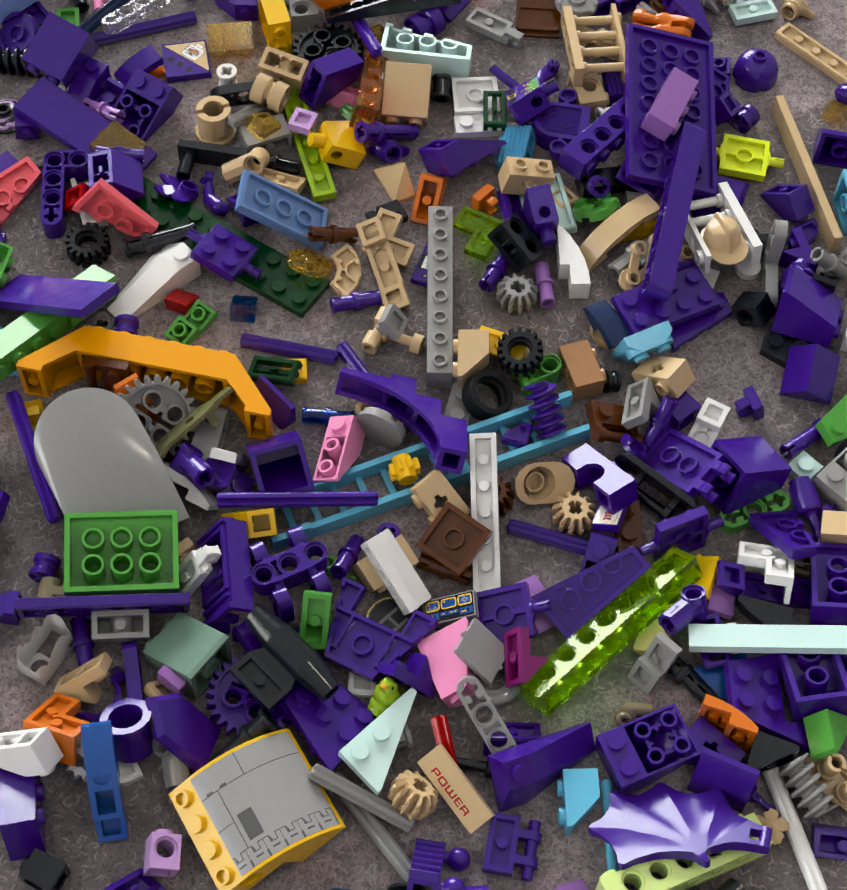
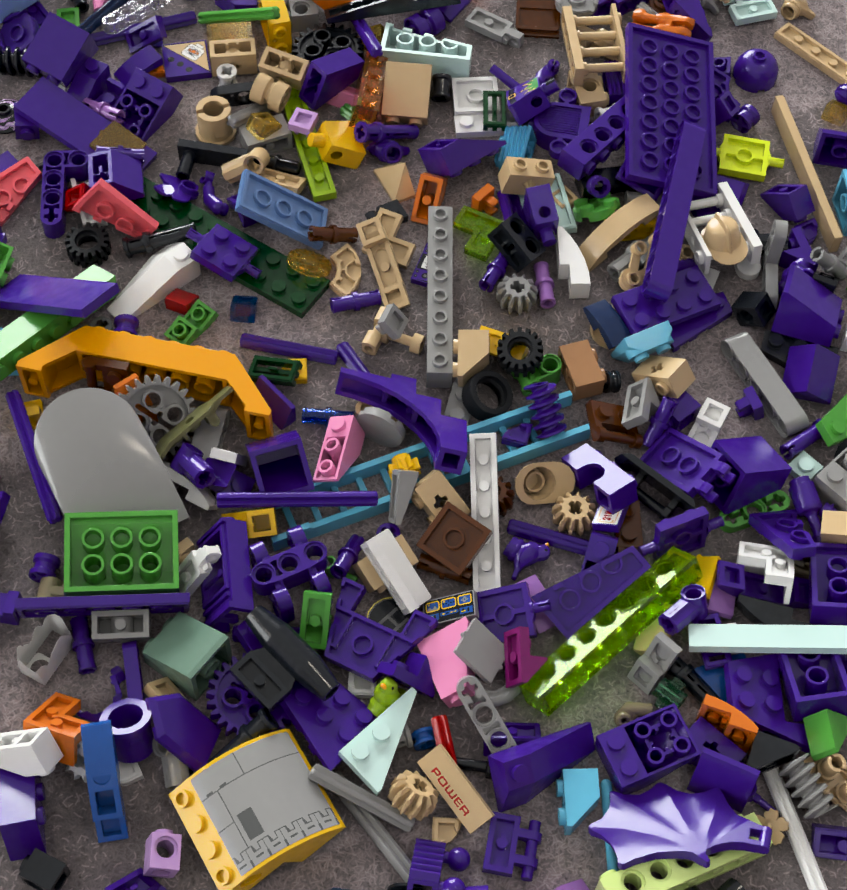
(83, 681): tan slope -> none
(146, 33): none -> dark purple slope
(171, 680): medium lavender tile -> none
(236, 52): none -> tan brick
(239, 15): none -> bright green axle
(401, 491): none -> light grey slope
(424, 738): none -> blue bush
(445, 829): none -> tan tile
(525, 554): none -> dark purple animal
(634, 447): dark purple tile -> none
(670, 105): medium lavender brick -> none
(670, 692): none -> clear green gear
(756, 371): none -> light grey beam

